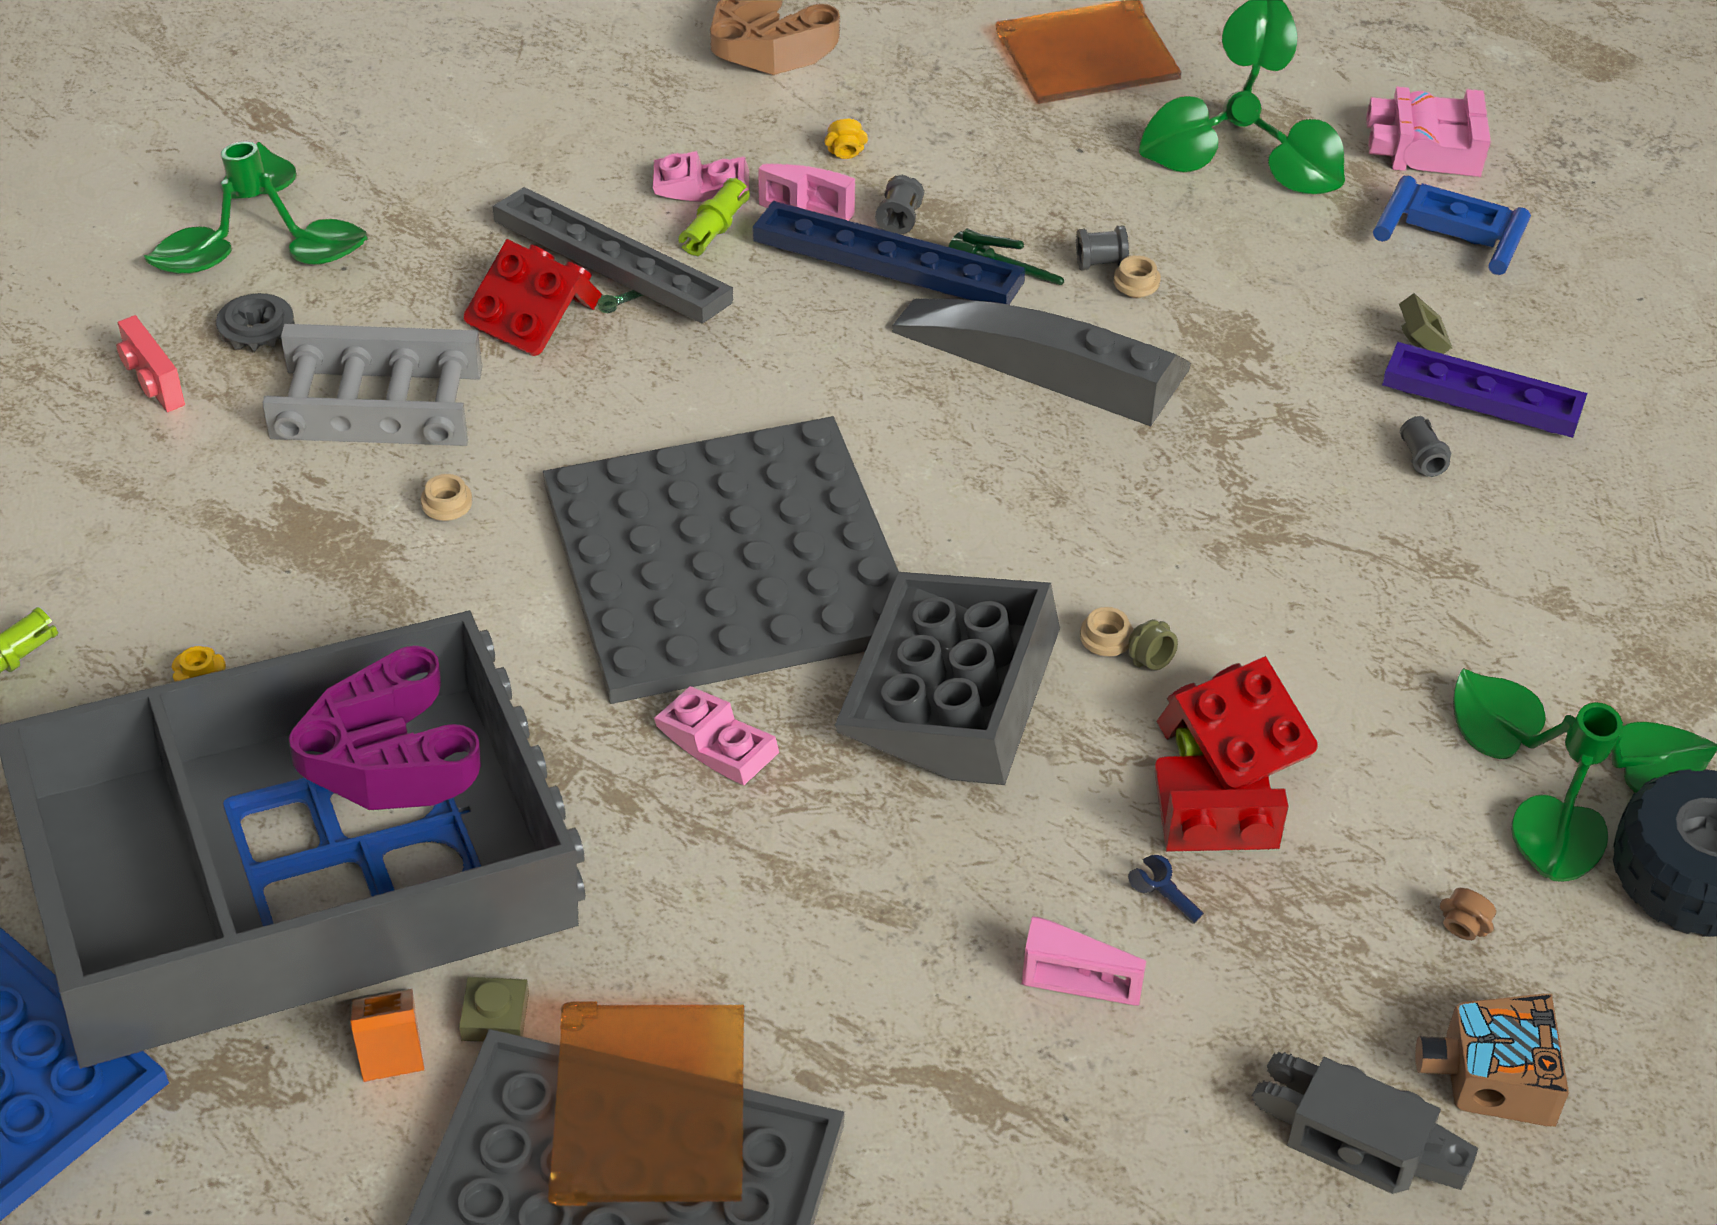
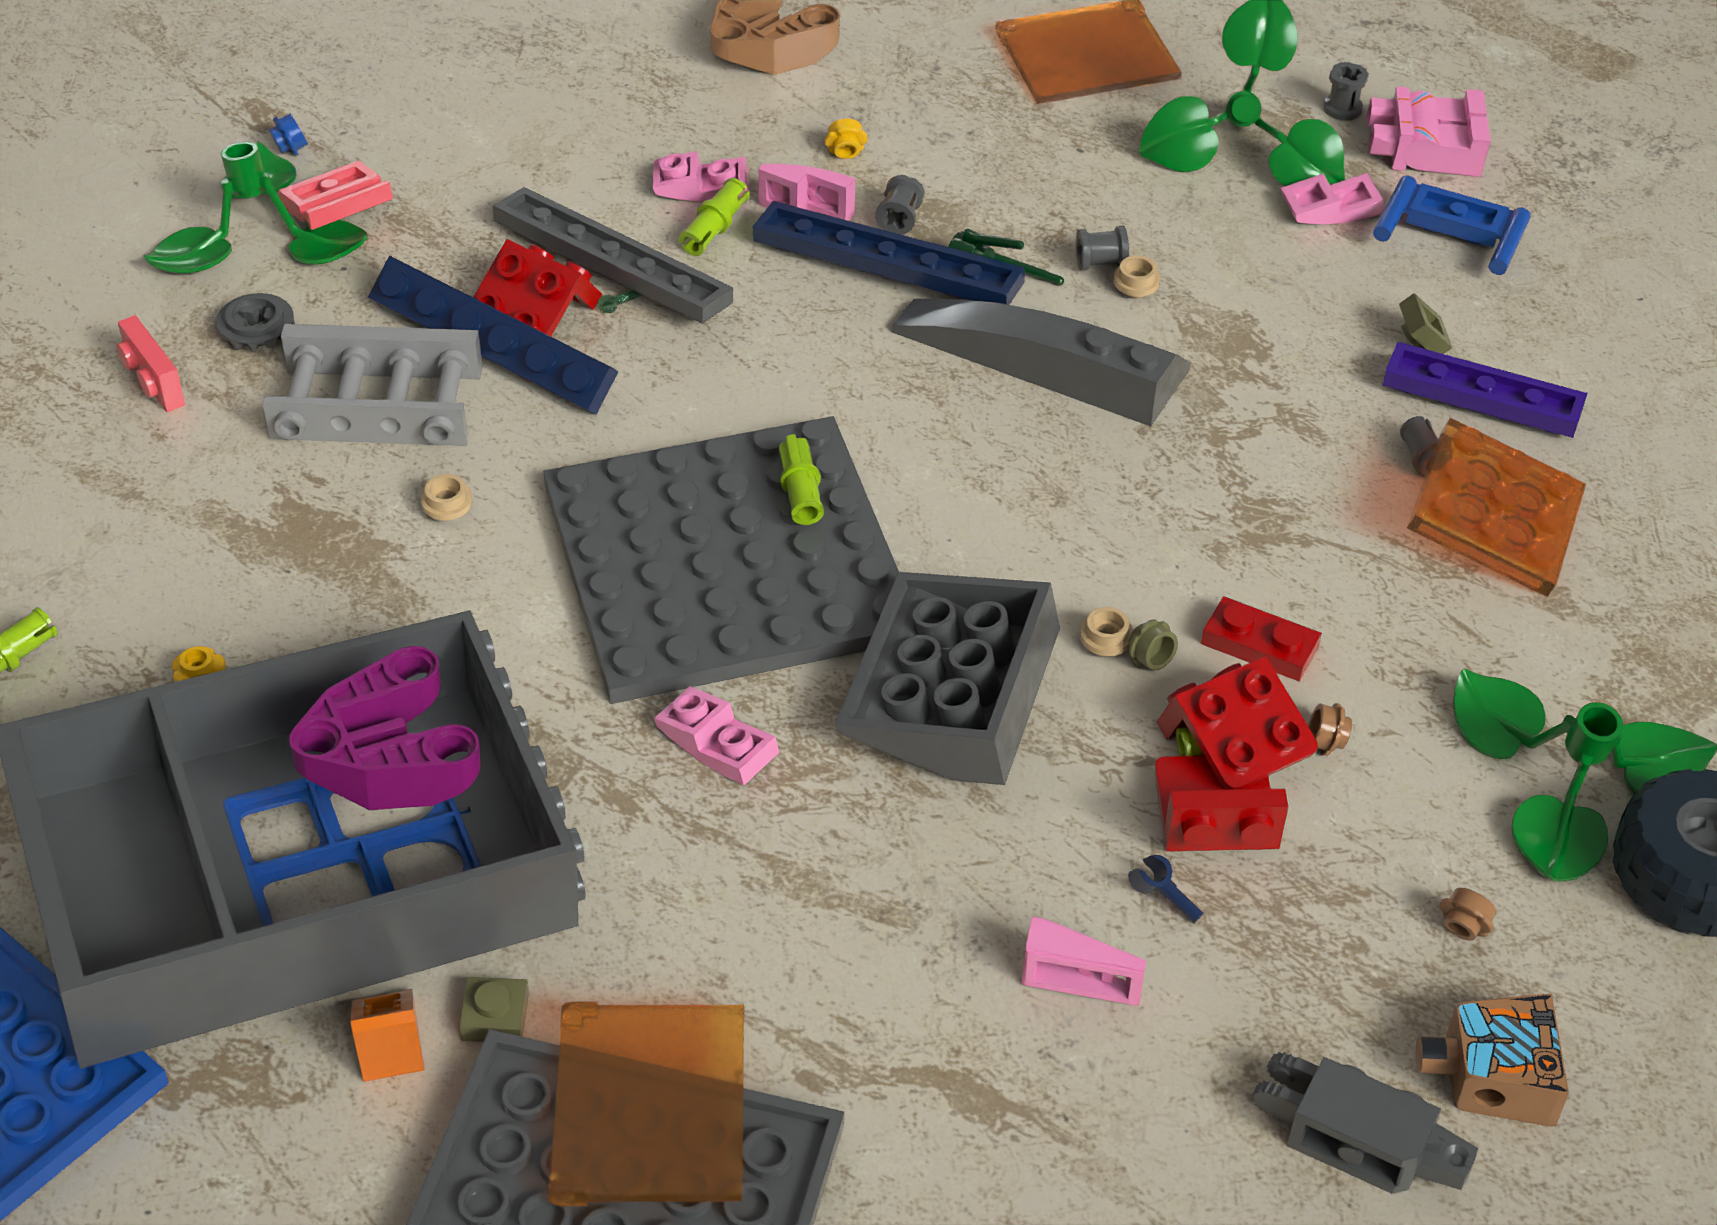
(288, 134): none -> blue plate
(335, 194): none -> coral plate
(500, 335): none -> dark blue plate
(800, 480): none -> lime axle
(1256, 633): none -> red plate
(1321, 203): none -> bright pink slope
(1330, 727): none -> medium nougat plate
(1346, 91): none -> dark grey bush
(1497, 507): none -> clear orange plate

